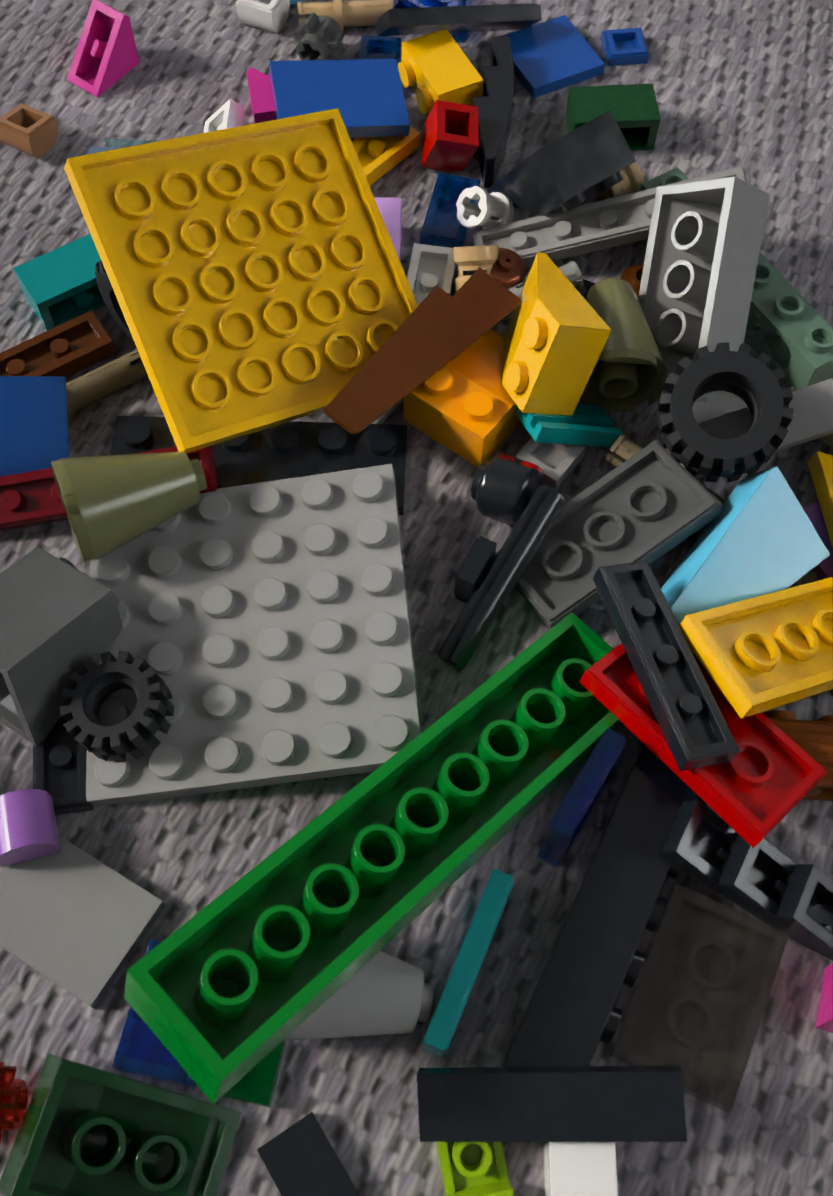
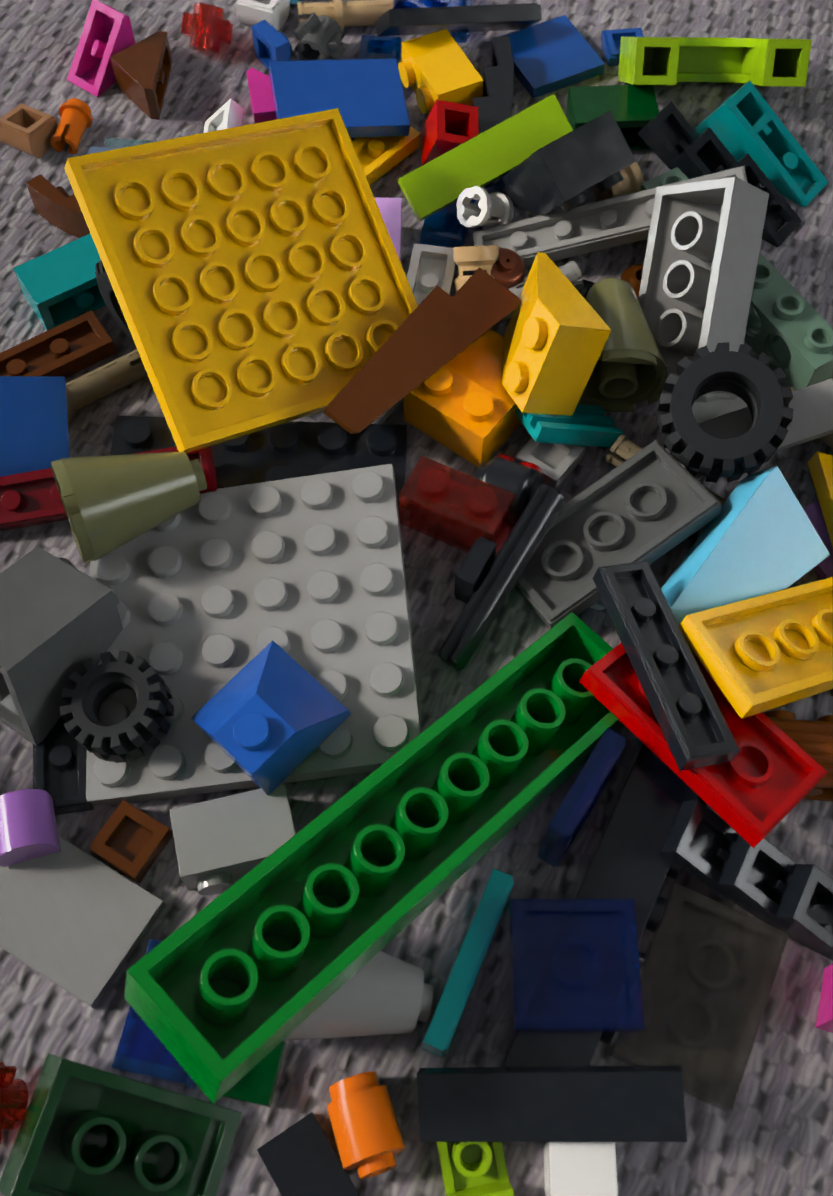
(57, 206): none -> reddish brown slope
(74, 118): none -> orange pin
(130, 841): none -> reddish brown plate
(144, 72): none -> reddish brown slope
(206, 27): none -> clear red gear
(229, 836): none -> light grey brick
(270, 44): none -> blue plate
(270, 717): none -> blue slope
(364, 1125): none -> orange brick
(453, 505): none -> clear red brick
(483, 157): none -> lime tile
(575, 966): none -> clear blue tile
(704, 154): none -> black slope
(714, 60): none -> lime arch
(751, 126): none -> teal slope

